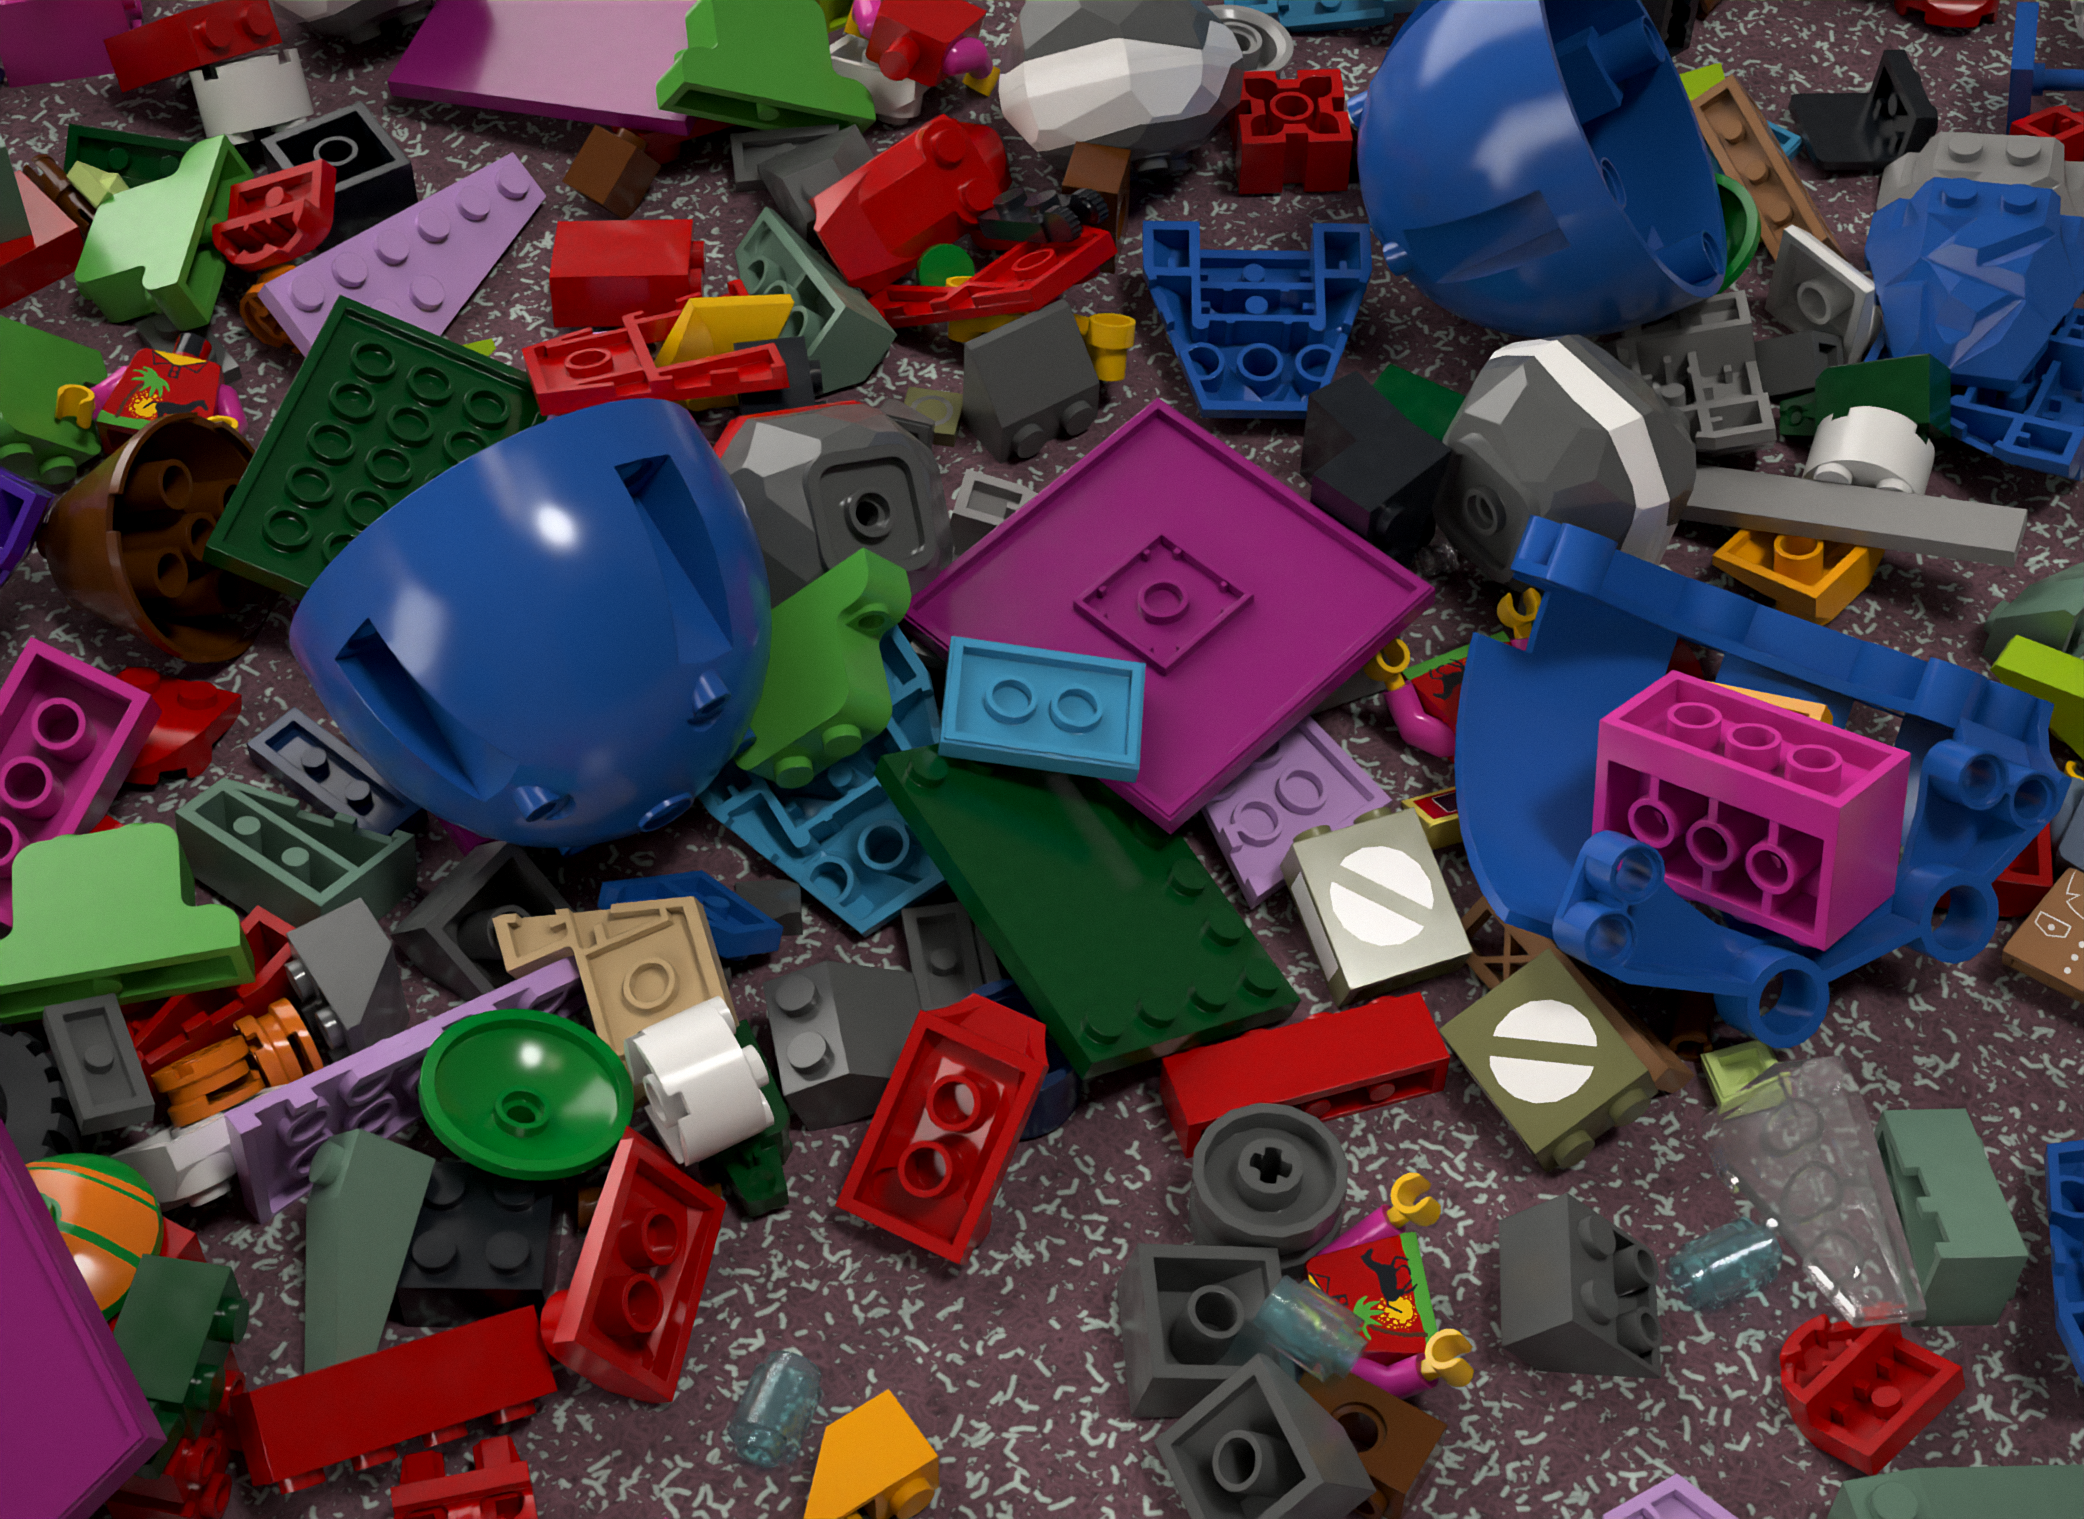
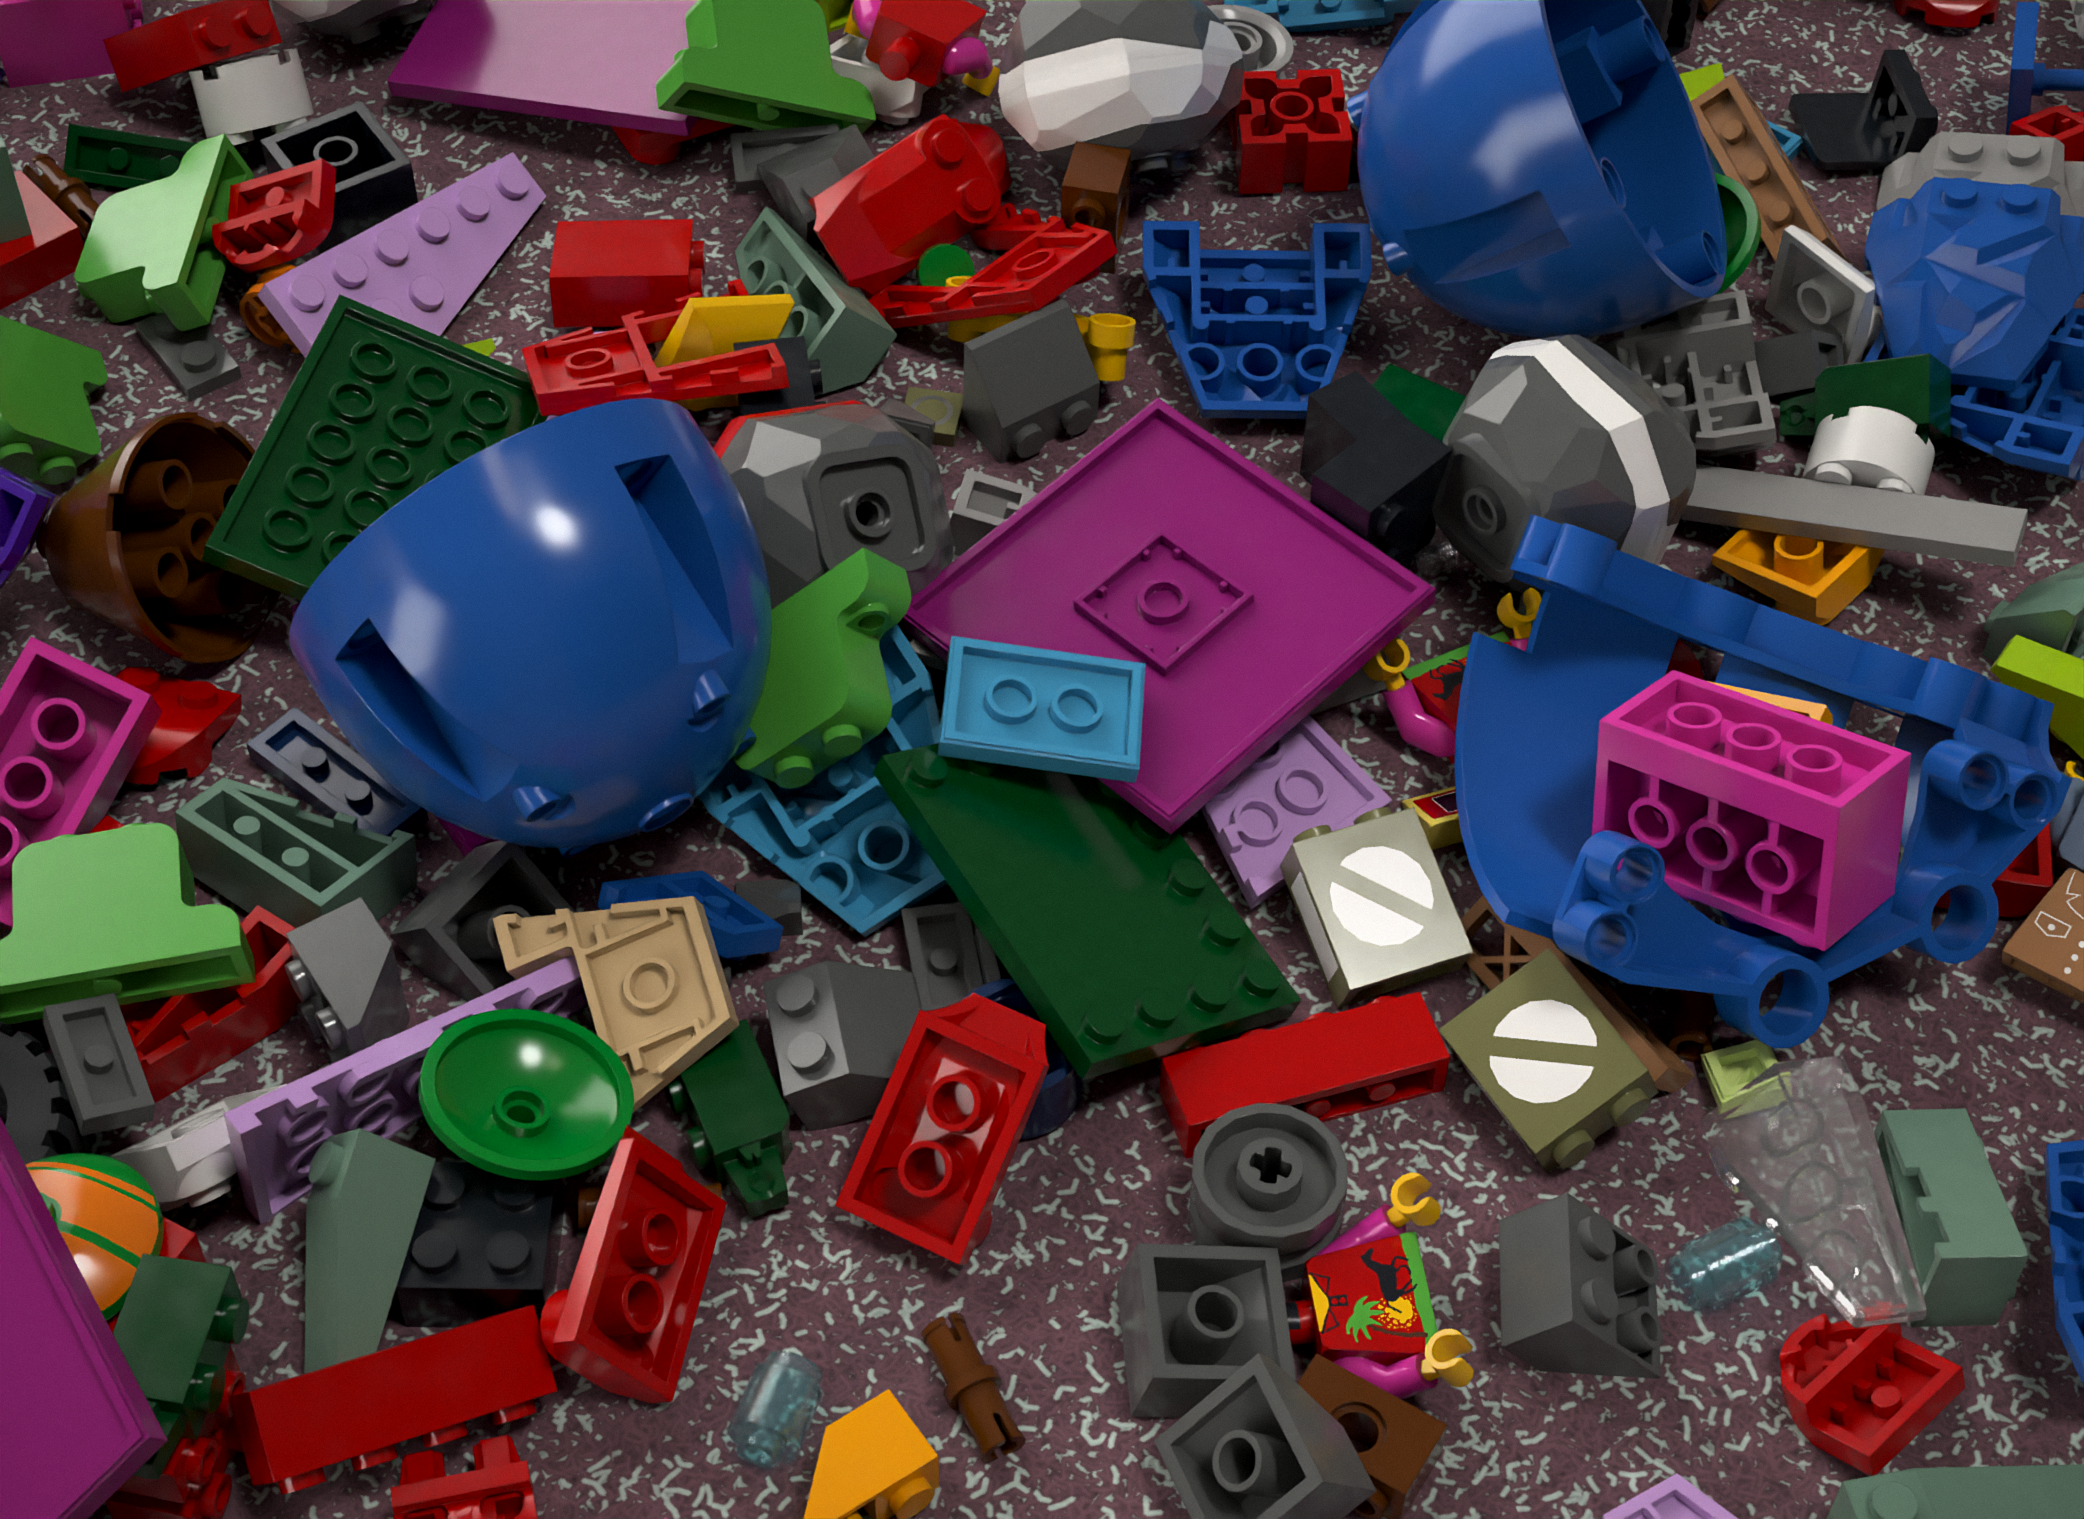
(95, 183): yellowish green tile -> none
(153, 387): torso -> none
(203, 1072): orange wheel -> none
(275, 1043): orange wheel -> none
(612, 171): reddish brown brick -> none
(699, 1081): white brick -> none
(972, 1387): none -> reddish brown pin
(1042, 215): black hinge -> none
(1311, 1328): clear light blue brick -> none

